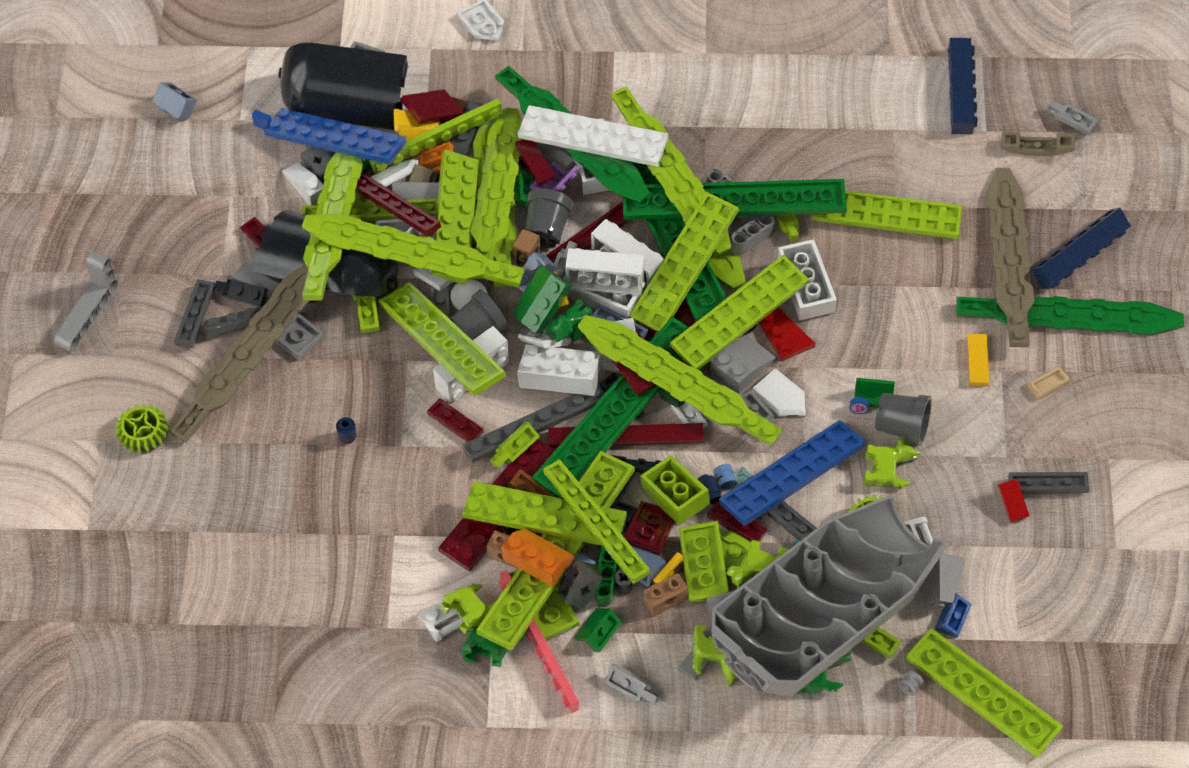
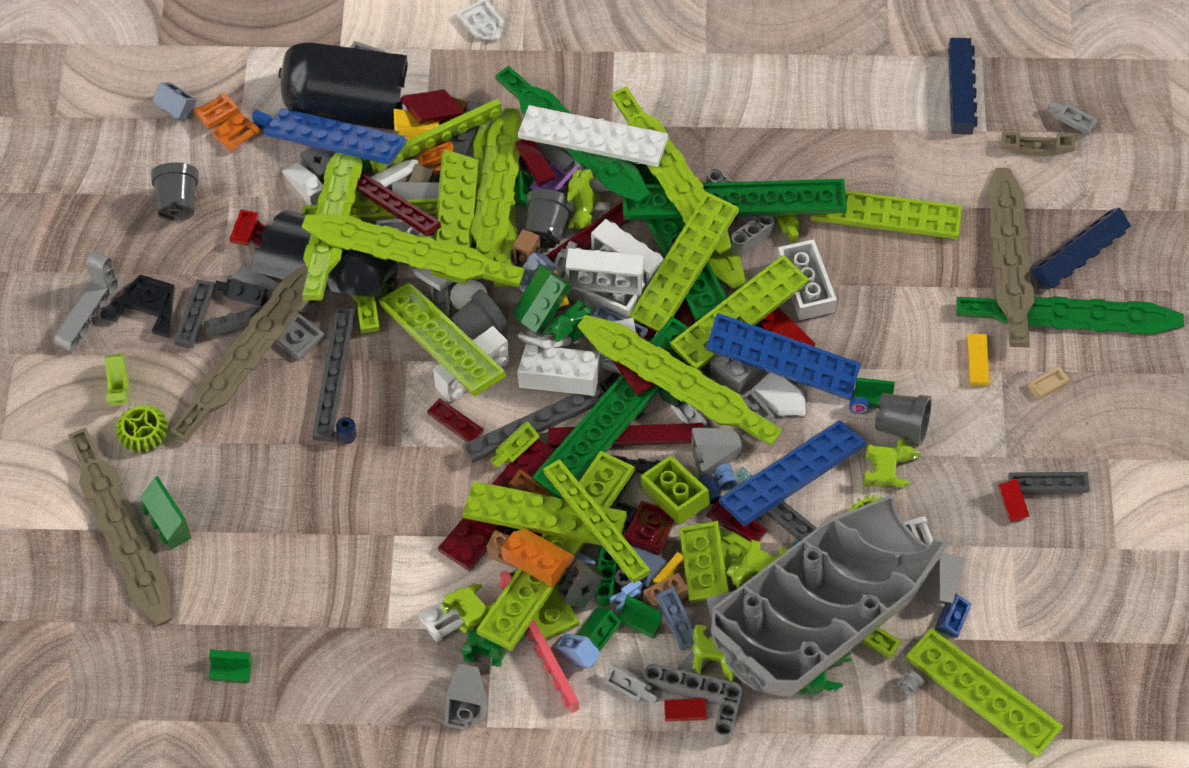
(117, 379): none -> lime arch
(122, 531): none -> dark tan plate
(149, 297): none -> black wing
(164, 514): none -> green slope
(175, 190): none -> dark grey piece
(216, 111): none -> orange plate
(230, 666): none -> green panel
(233, 128): none -> orange plate
(244, 227): none -> red tile
(333, 374): none -> dark grey plate
(465, 698): none -> light grey slope
(577, 650): none -> light blue slope
(583, 197): none -> lime animal
(632, 590): none -> light blue plate
(641, 617): none -> green panel
(676, 617): none -> sand blue tile
(685, 709): none -> red tile
(703, 684): none -> light grey beam
(715, 447): none -> light grey slope
(783, 356): none -> blue plate

